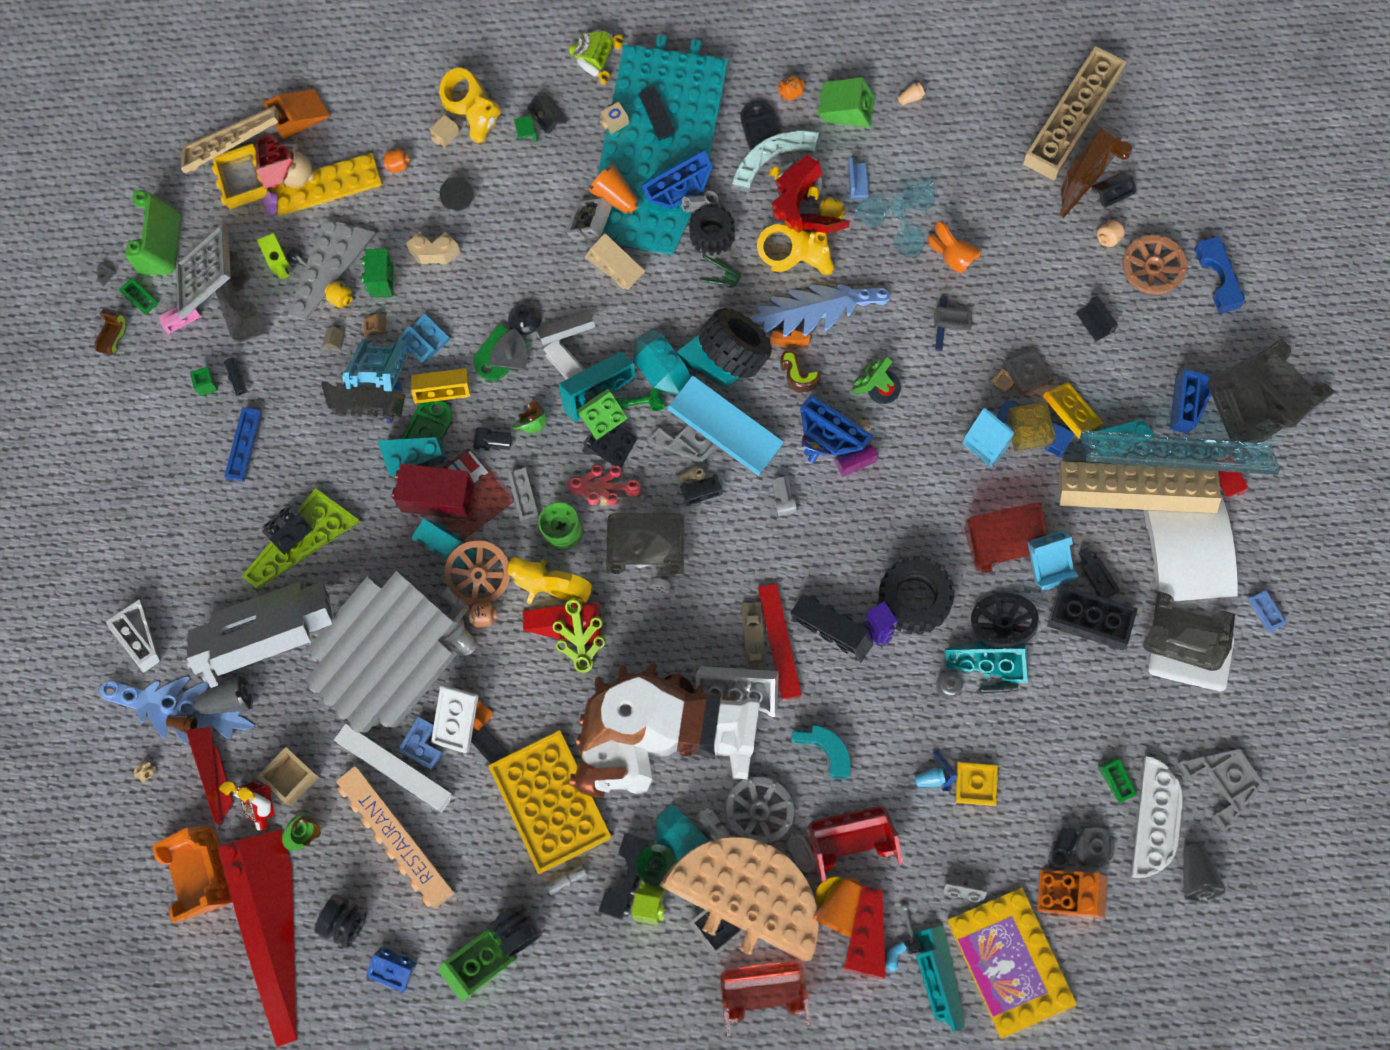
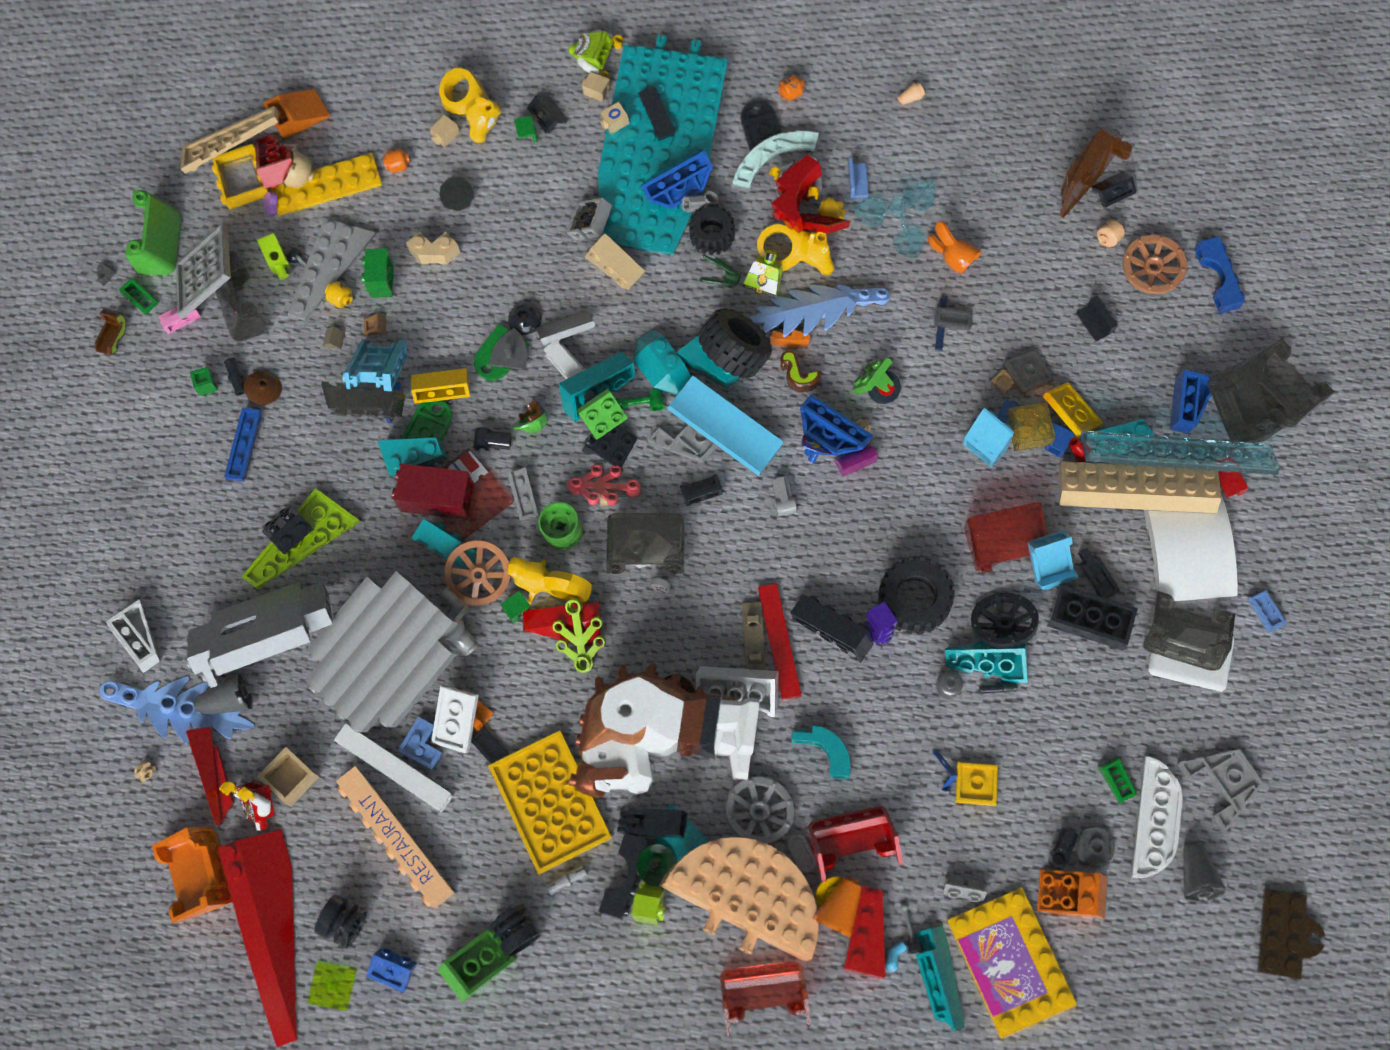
(182, 722): reddish brown cone -> none
(262, 394): none -> reddish brown dish
(300, 832): bright green piece -> none
(331, 986): none -> clear neon green piece
(424, 338): dark azure slope -> none
(482, 614): nougat head -> none
(515, 606): none -> green panel
(596, 86): none -> tan brick
(614, 190): orange cone -> none
(657, 822): none -> black hinge
(694, 473): dark tan arm -> none
(707, 822): white hinge -> none
(723, 934): piece -> none
(765, 275): none -> torso
(847, 102): bright green slope -> none
(930, 778): medium azure cone -> none
(1074, 113): tan brick -> none
(1077, 450): none -> red cone
(1286, 934): none -> dark brown plate

